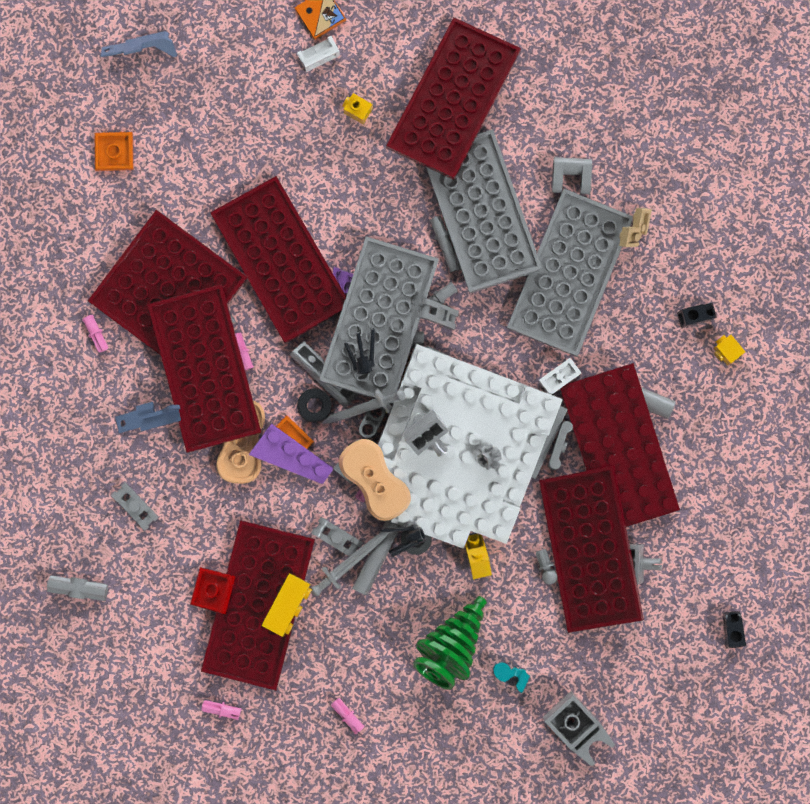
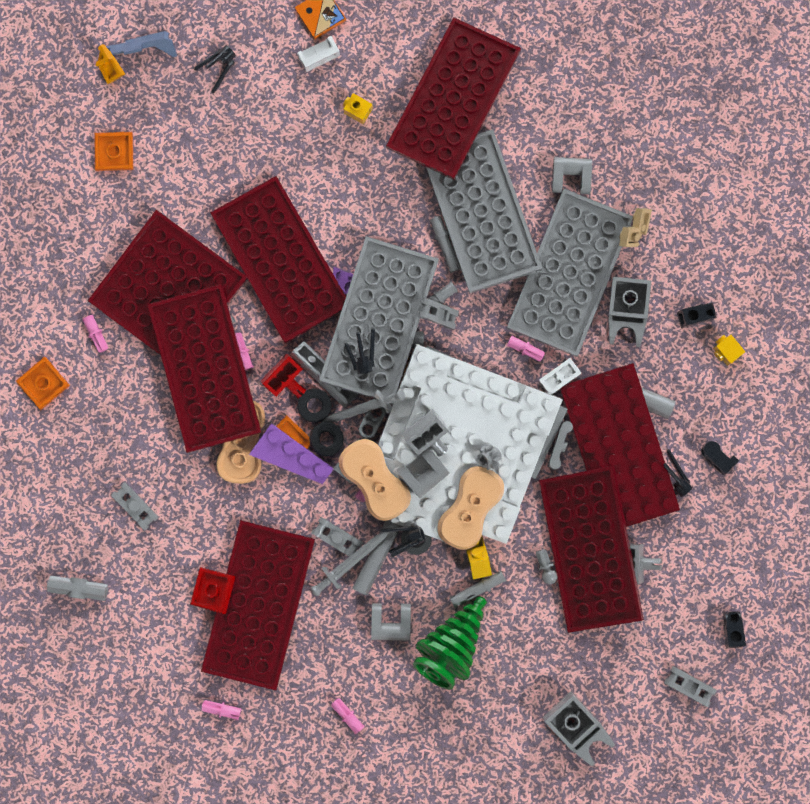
(42, 383): none -> orange tile
(108, 65): none -> light orange slope
(147, 418): sand blue piece -> none
(224, 56): none -> black plant
(283, 376): none -> red brick
(287, 605): yellow brick -> none
(315, 443): none -> black tyre
(391, 631): none -> light grey connector
(429, 478): none -> light grey connector
(477, 494): none -> light nougat plate
(477, 589): none -> light grey pin
(504, 673): teal leg -> none
(525, 348): none -> bright pink axle
(625, 314): none -> light grey brick
(681, 485): none -> black plant
(690, 686): none -> light grey plate
(713, 453): none -> black leg

